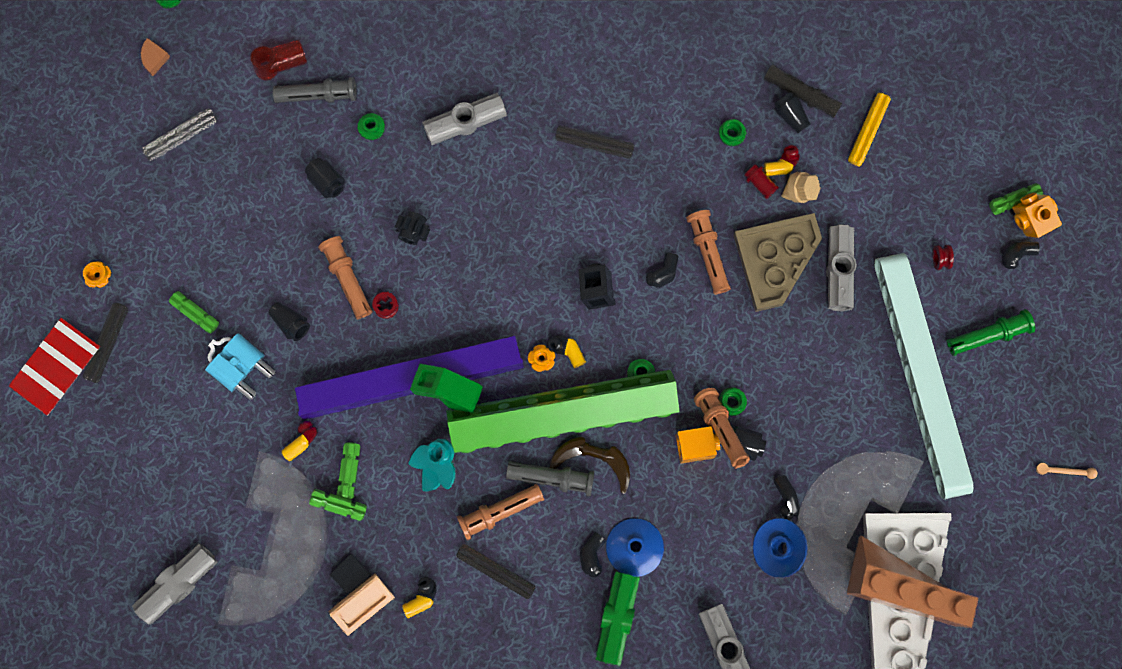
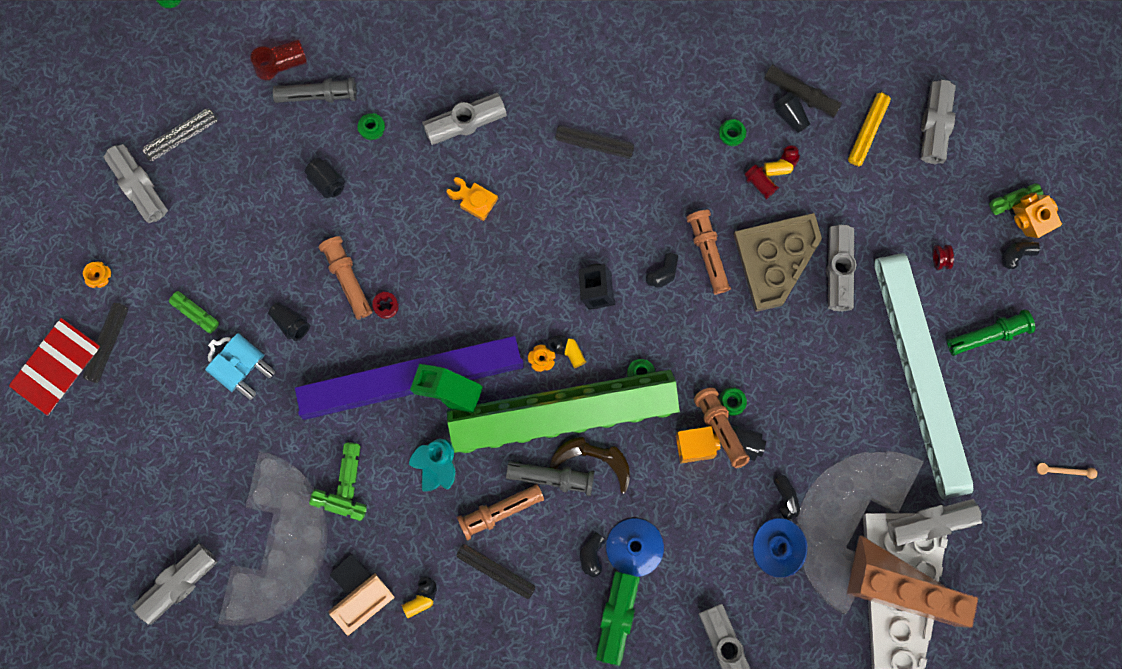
(135, 183): none -> light grey piece
(153, 56): nougat tile -> none
(301, 443): arm -> none
(412, 228): black gear -> none
(475, 200): none -> light orange plate
(801, 187): tan piece -> none
(934, 522): none -> light grey piece
(938, 122): none -> light grey piece

